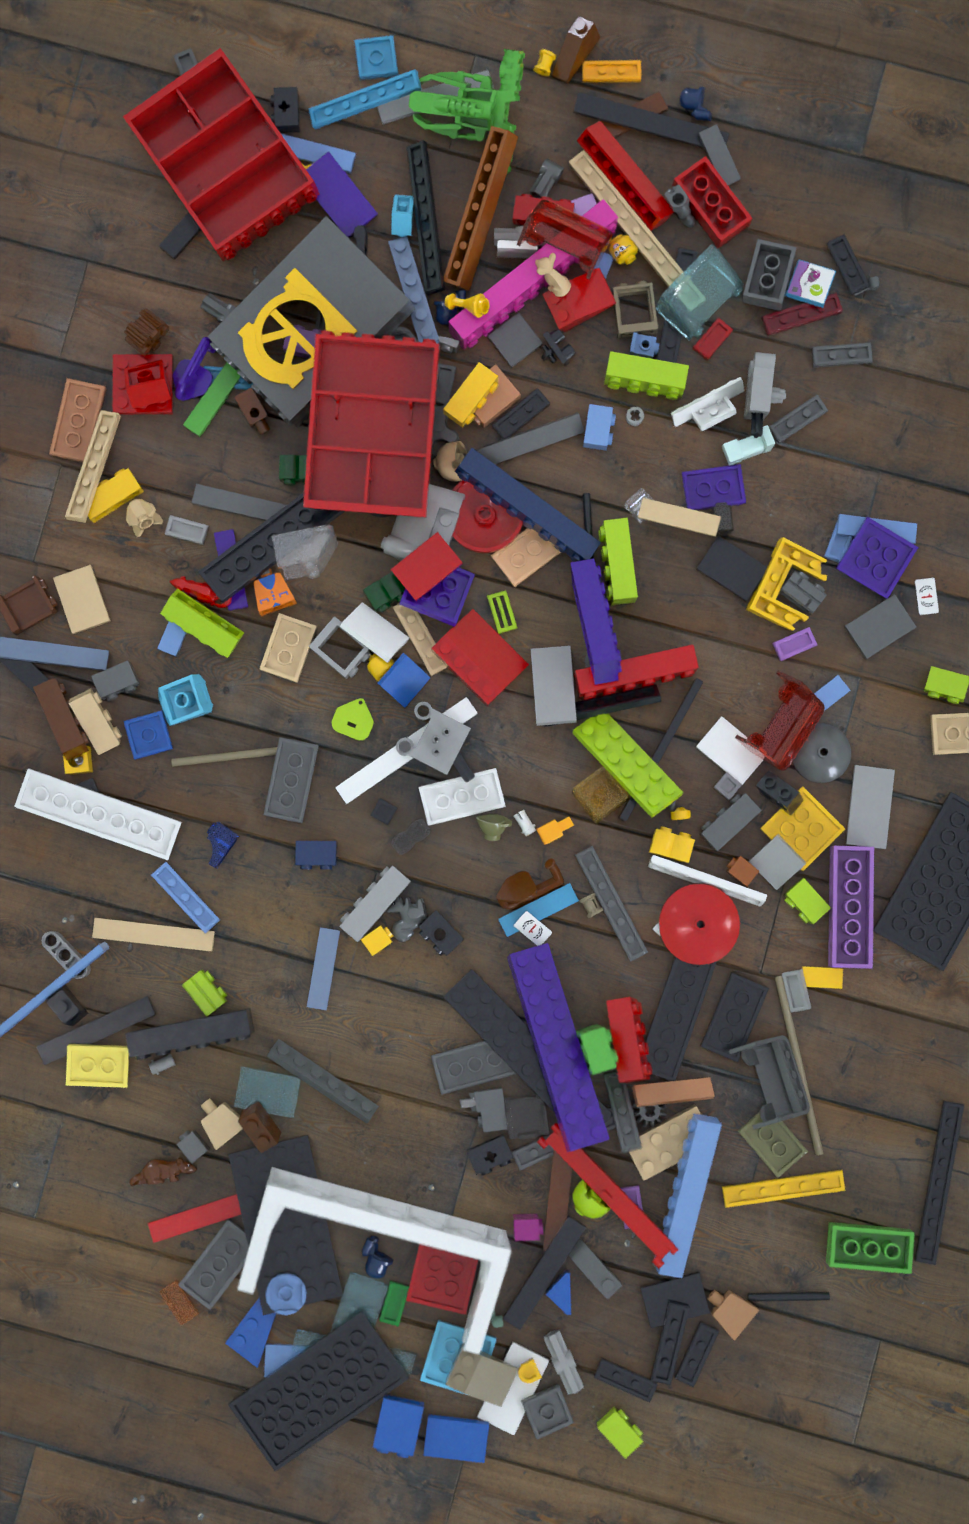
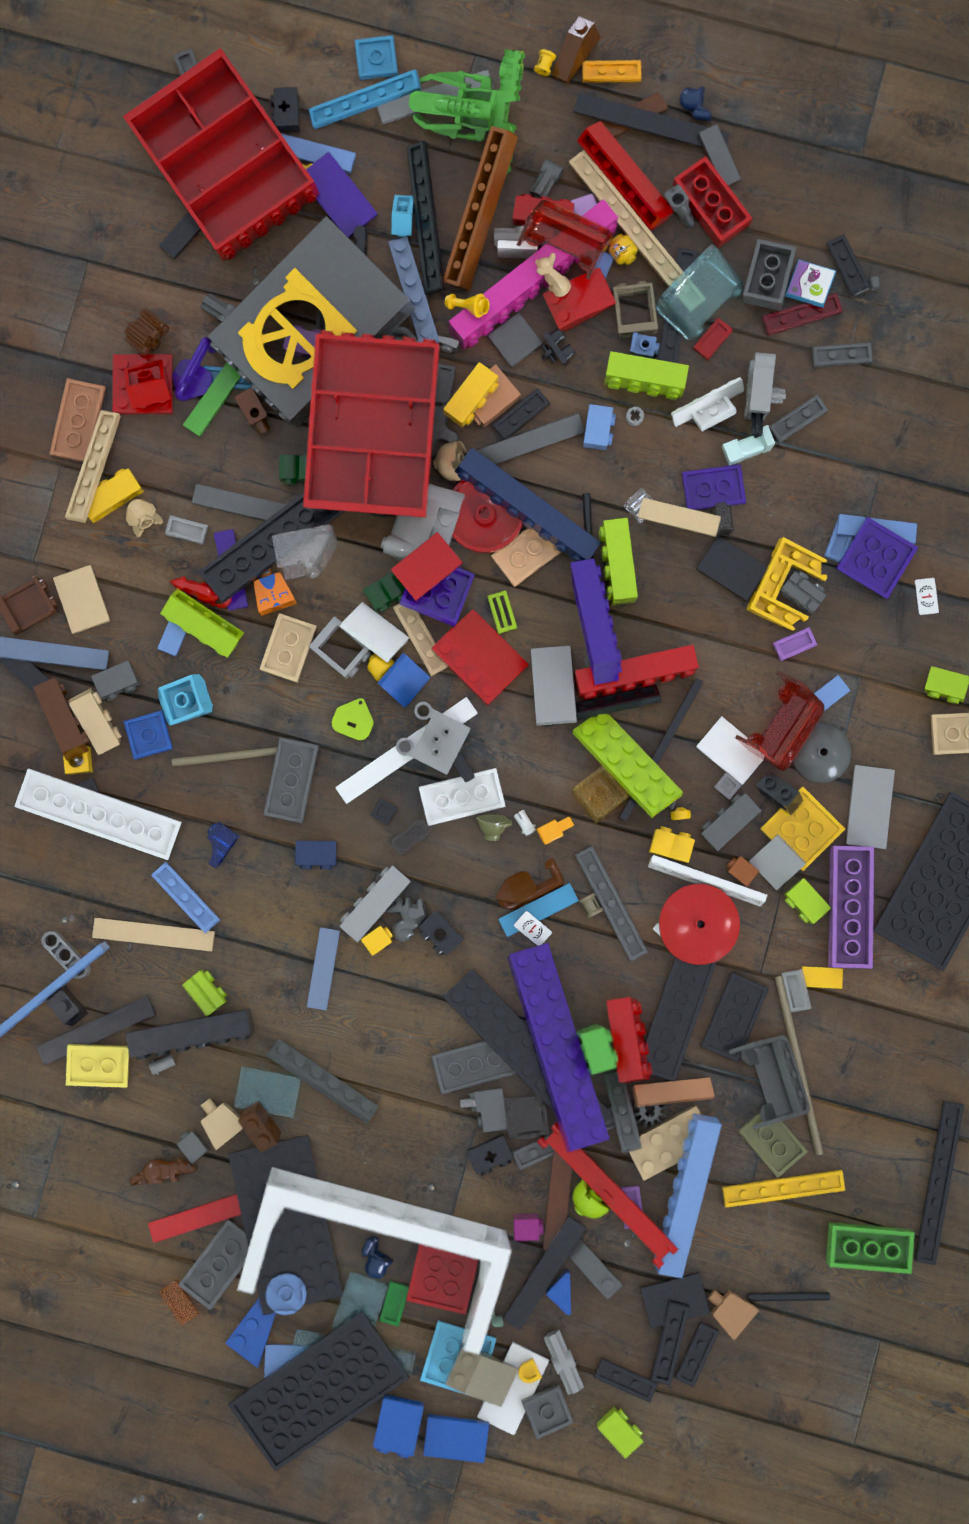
(444, 314): dark blue piece -> none
(880, 626): dark grey tile -> none

